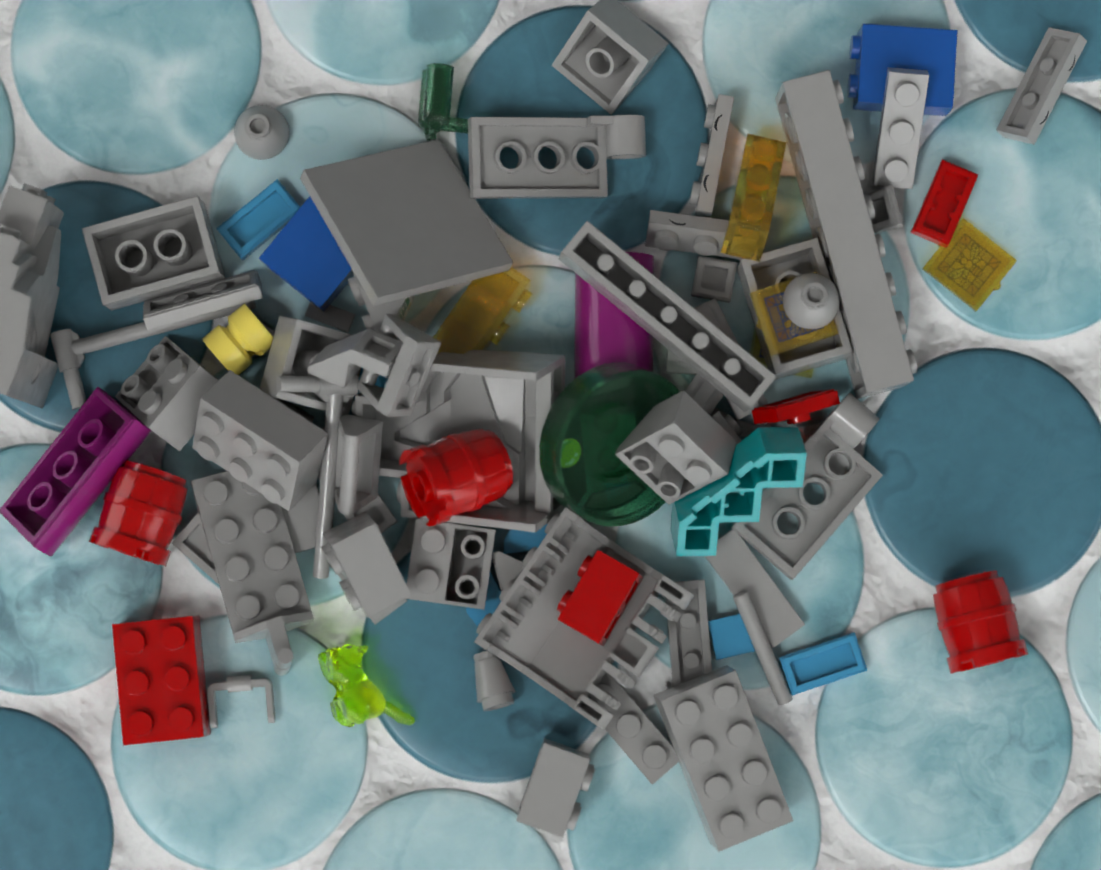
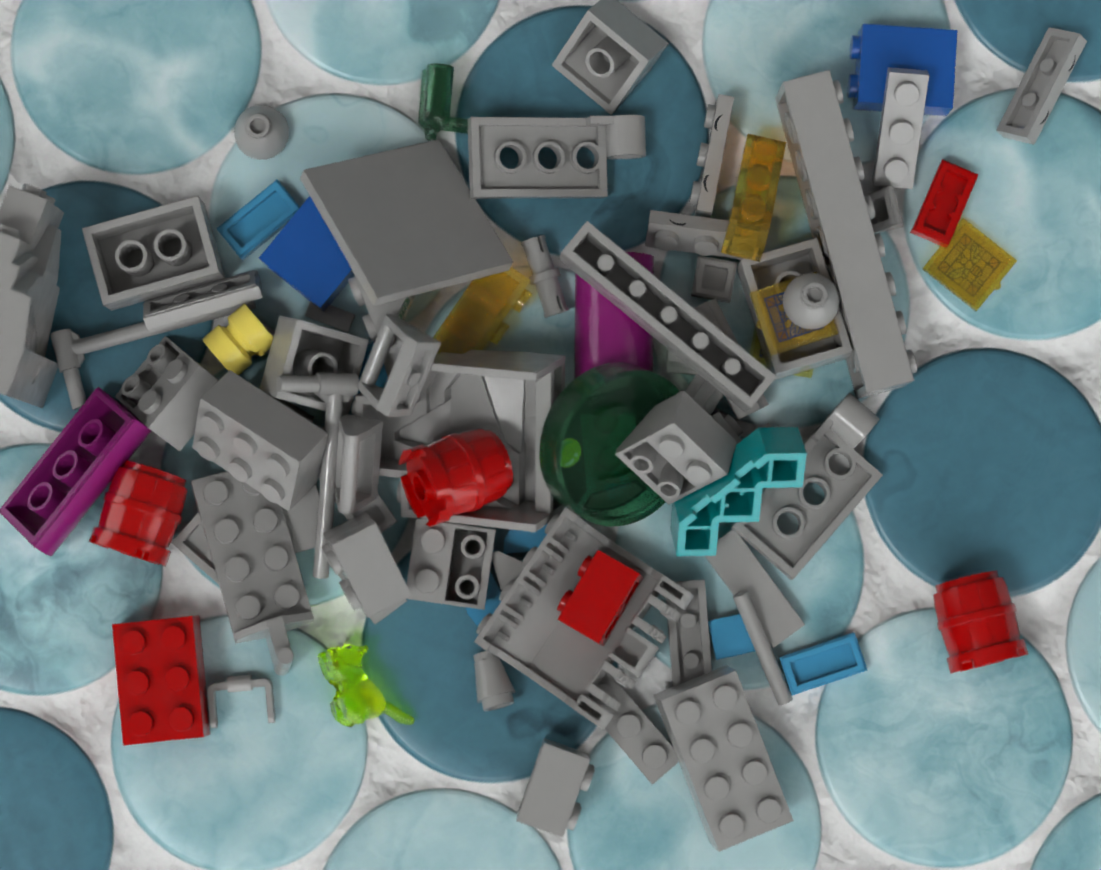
(344, 358): light grey slope -> none
(544, 276): none -> light grey pin
(795, 408): red plate -> none

